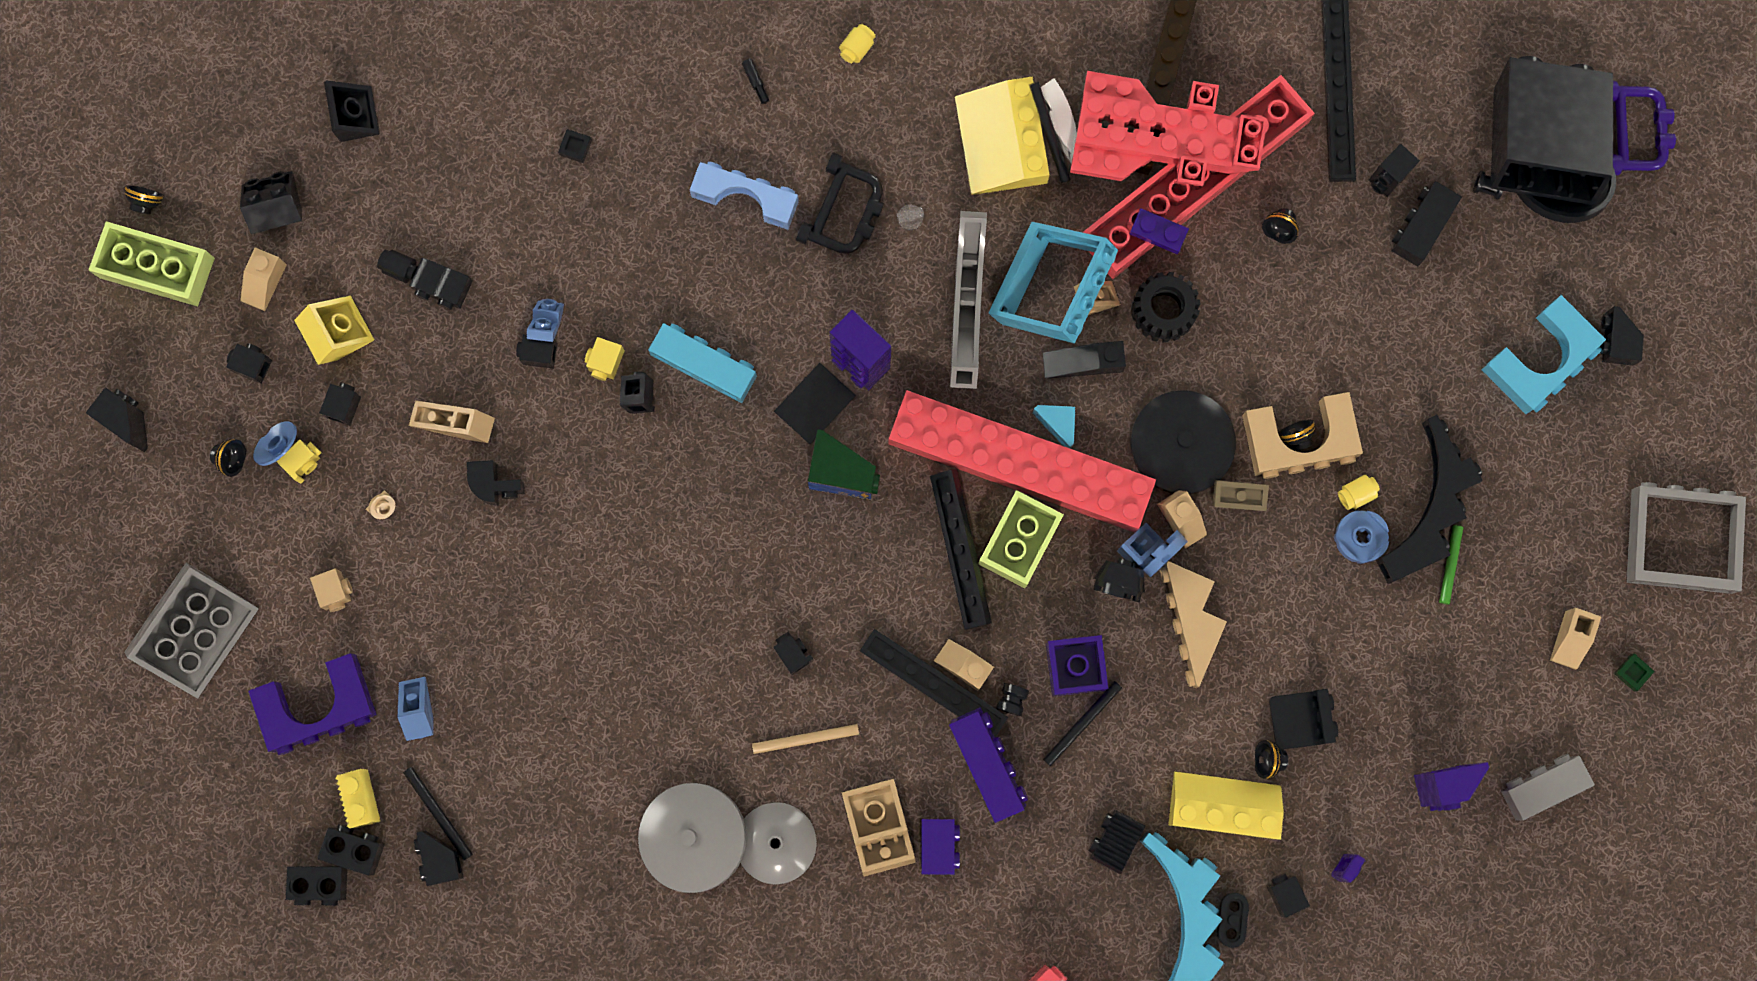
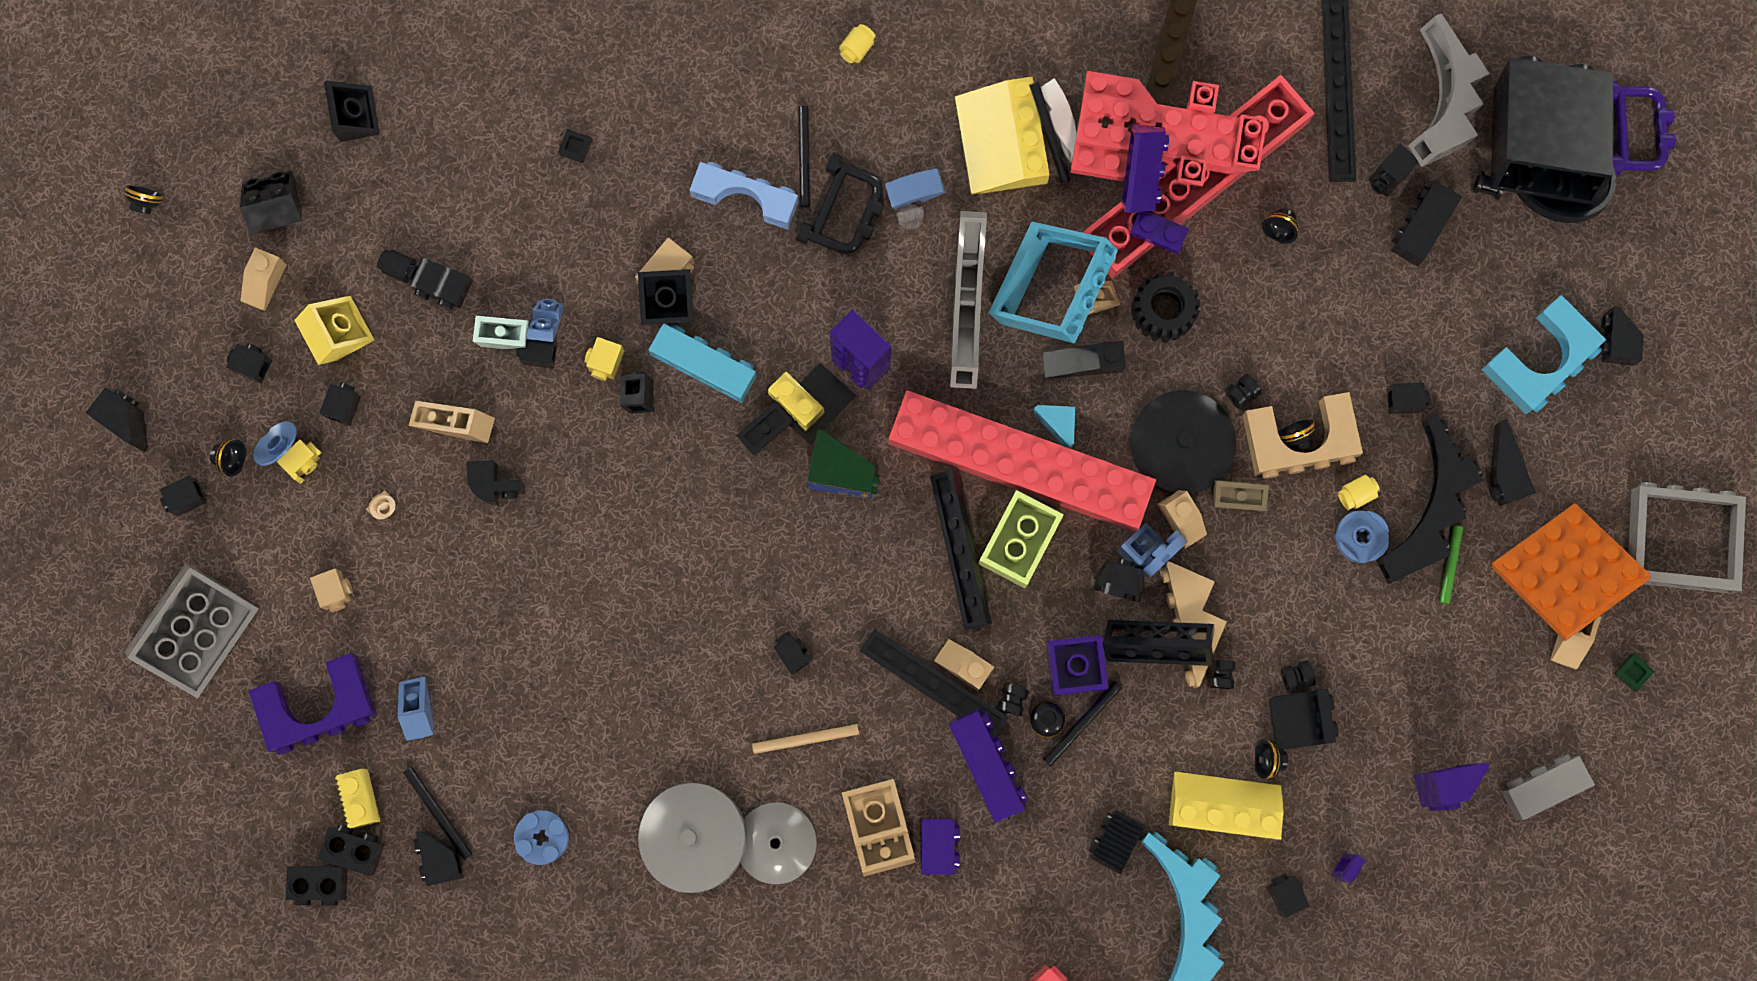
(151, 263): yellowish green brick -> none
(182, 496): none -> black brick
(500, 332): none -> light aqua slope
(549, 851): none -> medium blue plate
(665, 297): none -> black slope
(669, 257): none -> tan slope
(755, 80): black pin -> none
(764, 428): none -> black plate
(796, 401): none -> light yellow brick
(804, 163): none -> black bar
(915, 187): none -> medium blue slope
(1047, 719): none -> black piece
(1144, 168): none -> dark purple slope
(1156, 647): none -> black fence
(1225, 668): none -> black wheel
(1235, 920): black plate -> none
(1243, 391): none -> black wheel
(1298, 676): none -> black wheel
(1407, 398): none -> black brick
(1457, 97): none -> light grey arch
(1508, 472): none -> black slope
(1570, 571): none -> orange plate

